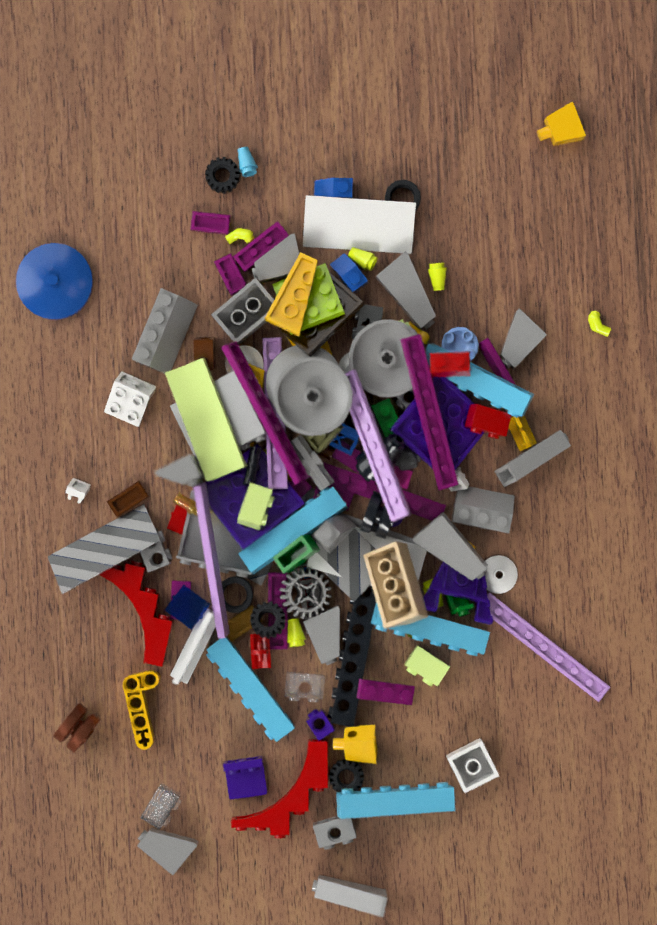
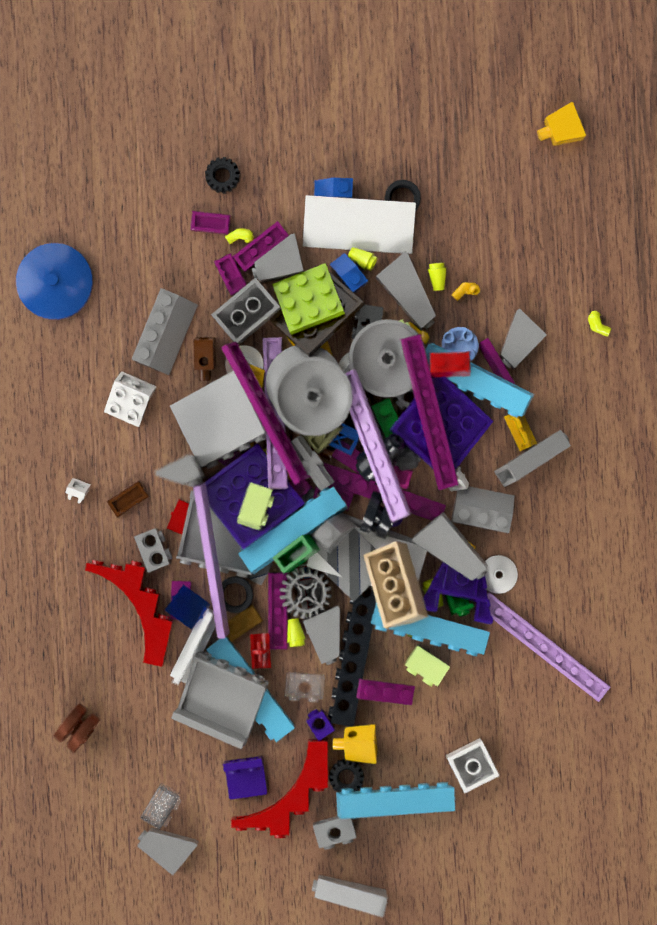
(103, 548): sticker -> none
(143, 711): yellow beam -> none
(186, 503): clear yellow pin -> none
(205, 419): yellowish green arch -> none
(221, 699): none -> light grey panel
(247, 164): medium azure cone -> none
(252, 465): black pin -> none
(276, 627): black tyre -> none
(292, 299): yellow wing -> none
(466, 288): none -> yellow arm
(487, 420): red brick -> none

